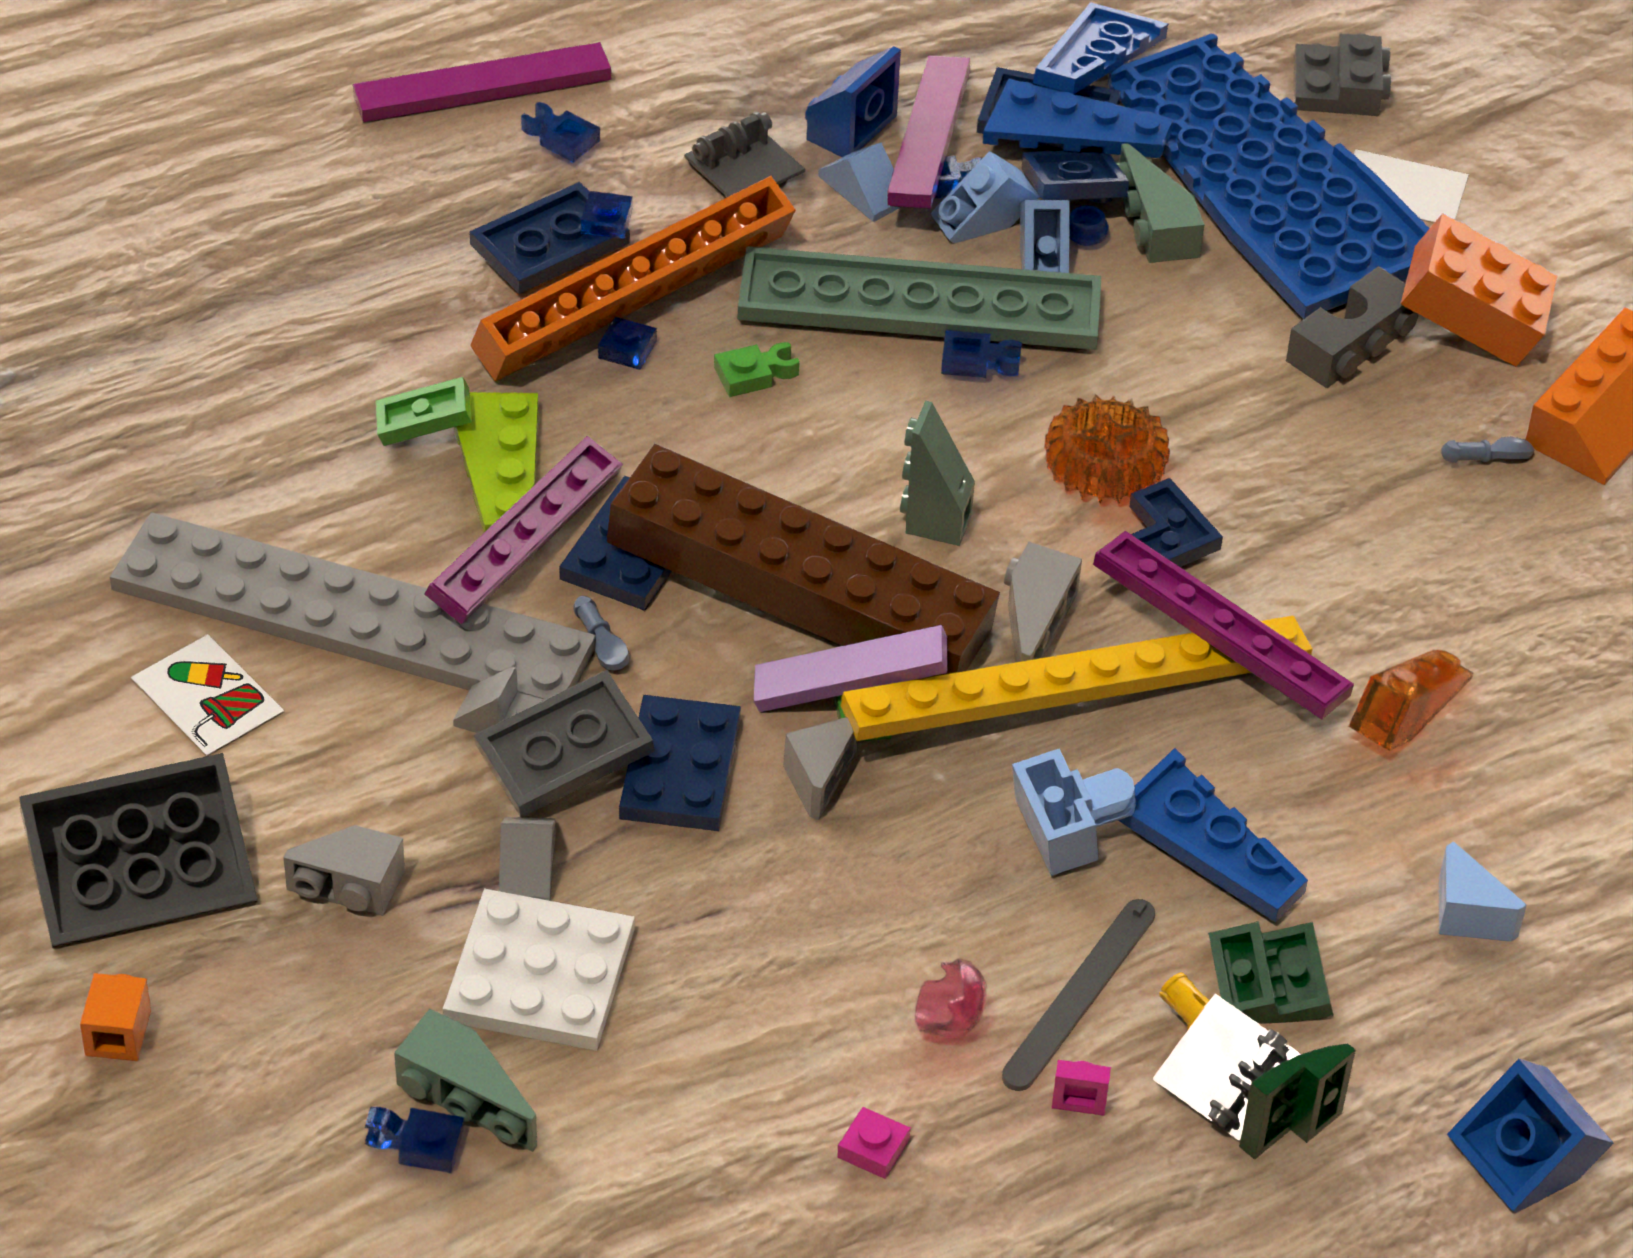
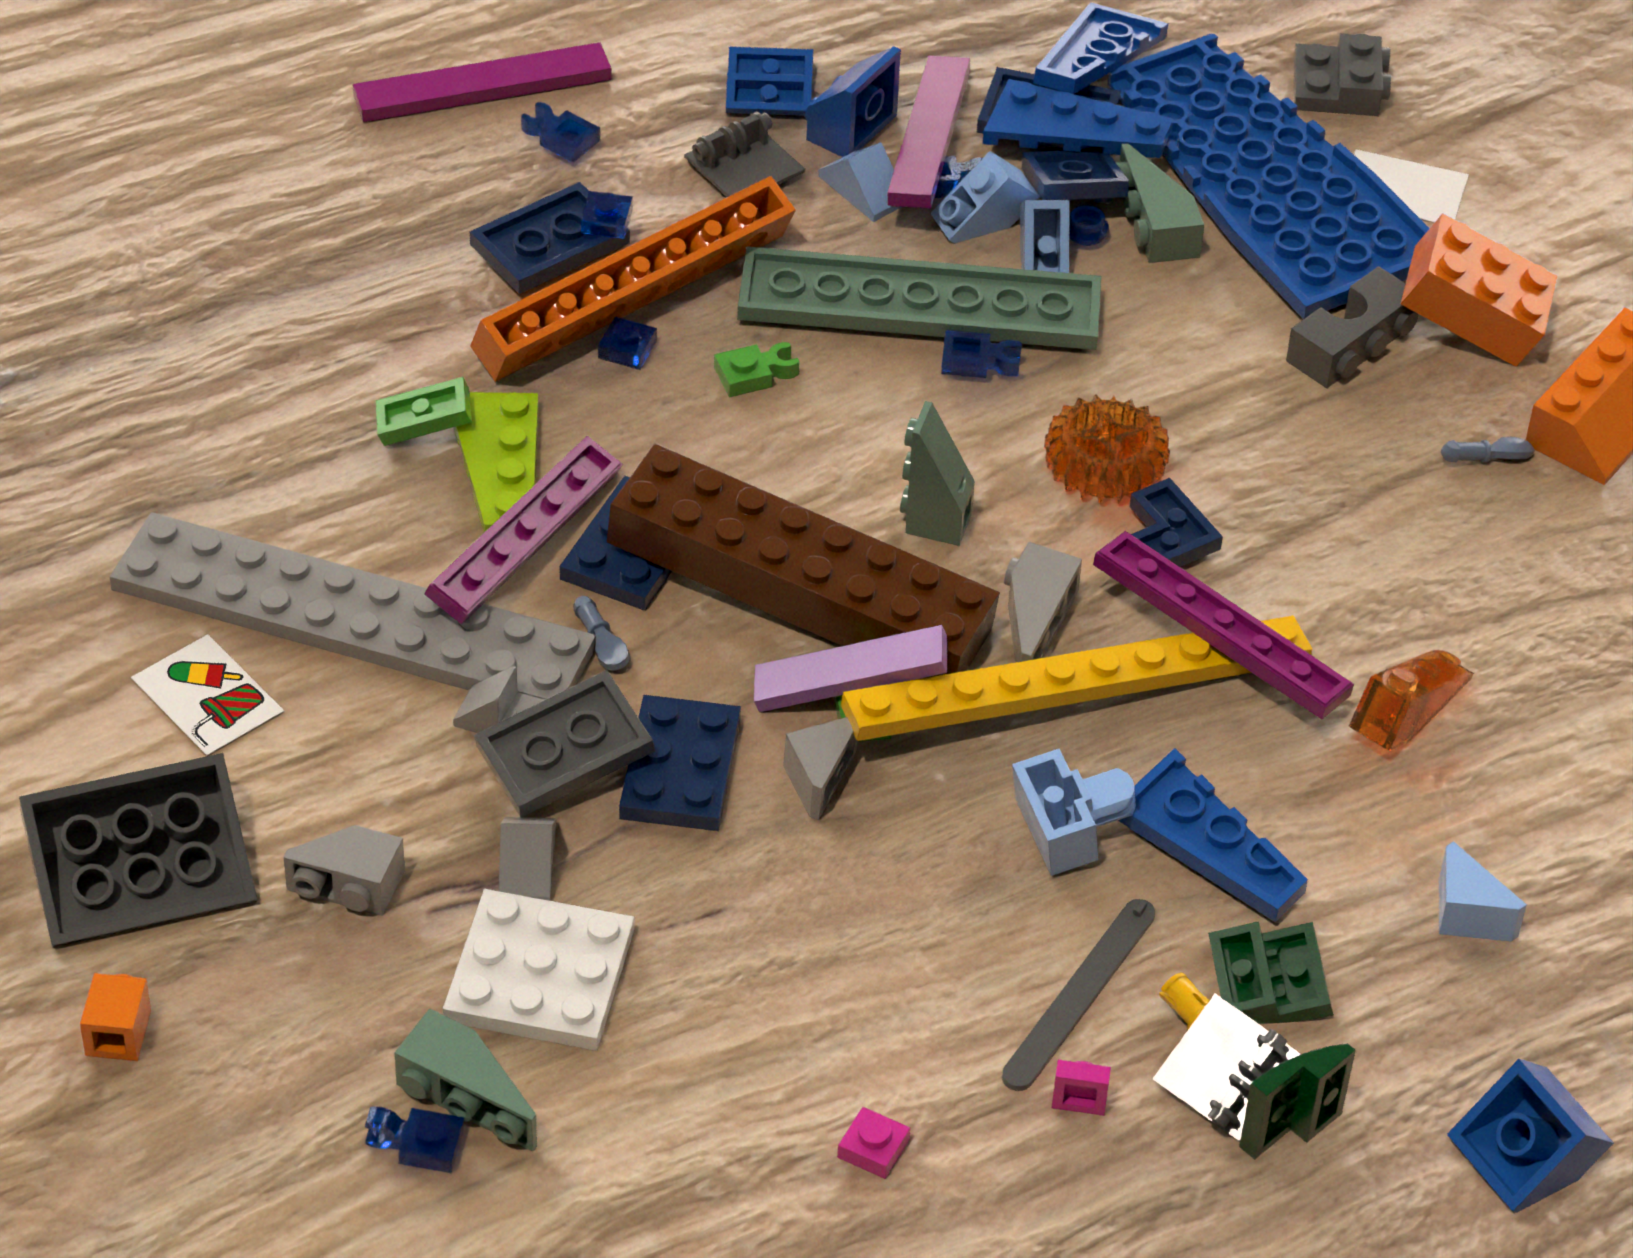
(769, 80): none -> blue slope
(952, 1003): clear pink hair -> none

